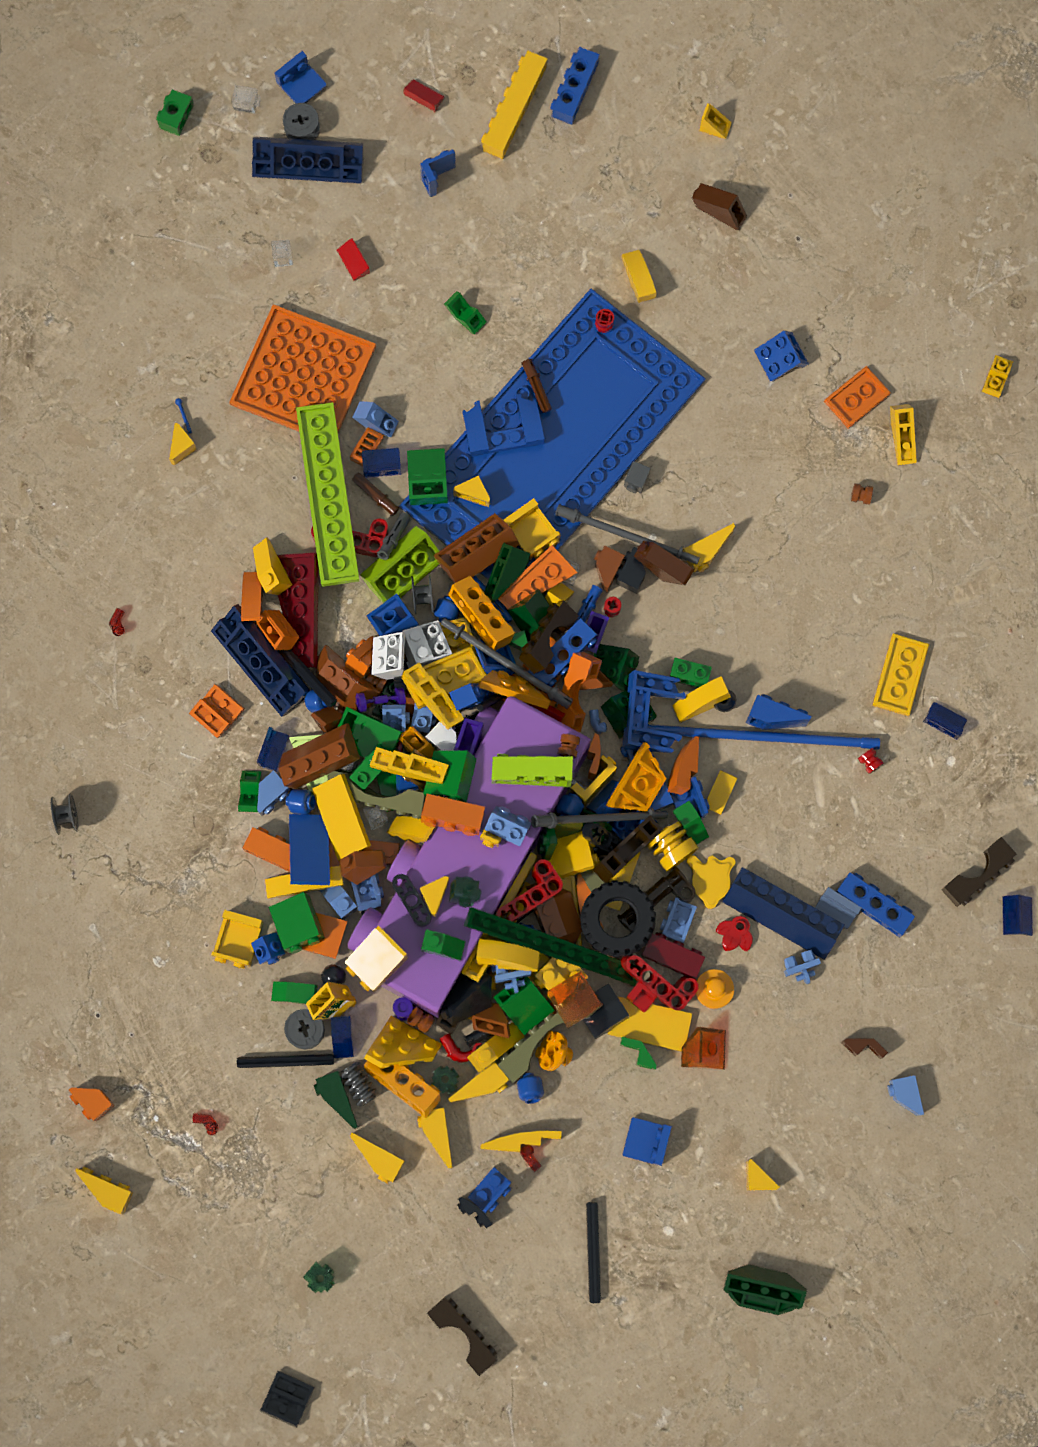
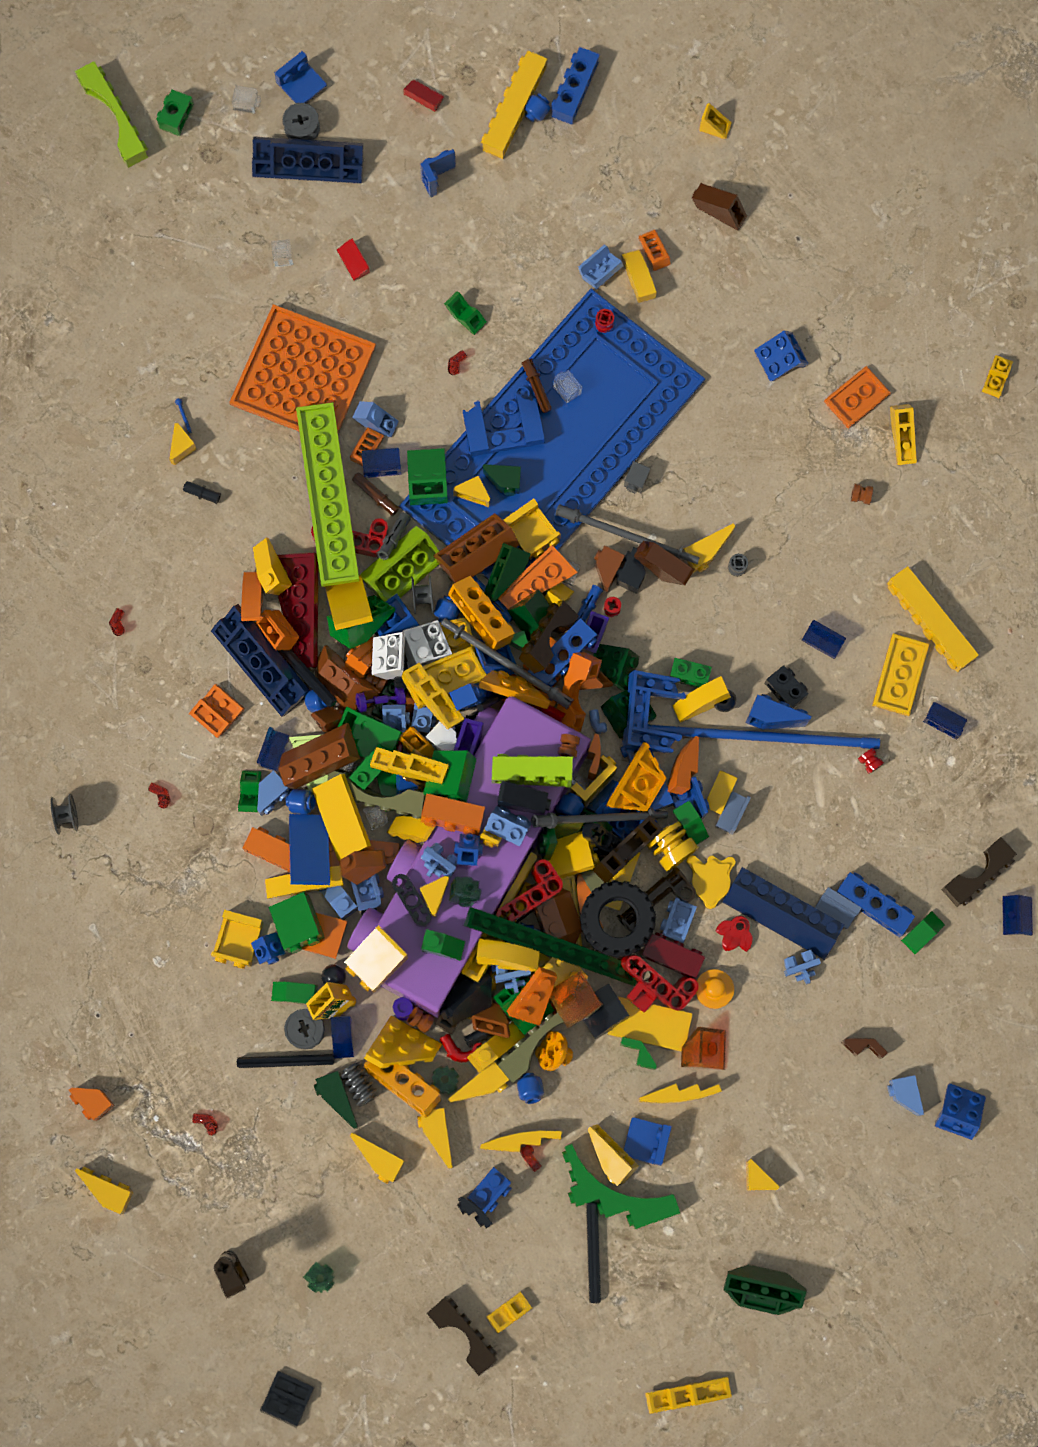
(94, 84): none -> lime arch
(162, 794): none -> clear red arm
(201, 492): none -> black axle
(231, 1274): none -> dark brown piece
(349, 604): none -> yellow tile
(360, 634): none -> green slope
(436, 863): none -> medium blue hips
(454, 363): none -> clear red arm
(468, 849): none -> blue brick
(504, 478): none -> dark green slope
(509, 1312): none -> yellow slope
(523, 798): none -> black slope
(534, 997): none -> orange wing
(537, 107): none -> blue head
(567, 386): none -> clear brick
(588, 1189): none -> green arch
(600, 267): none -> medium blue bracket
(613, 1159): none -> yellow slope
(659, 260): none -> orange slope
(672, 1094): none -> yellow slope
(688, 1395): none -> yellow slope
(732, 812): none -> sand blue panel
(735, 567): none -> dark grey wheel
(786, 687): none -> black brick
(823, 639): none -> clear blue panel
(923, 932): none -> green slope
(932, 619): none -> yellow brick
(961, 1112): none -> blue bracket

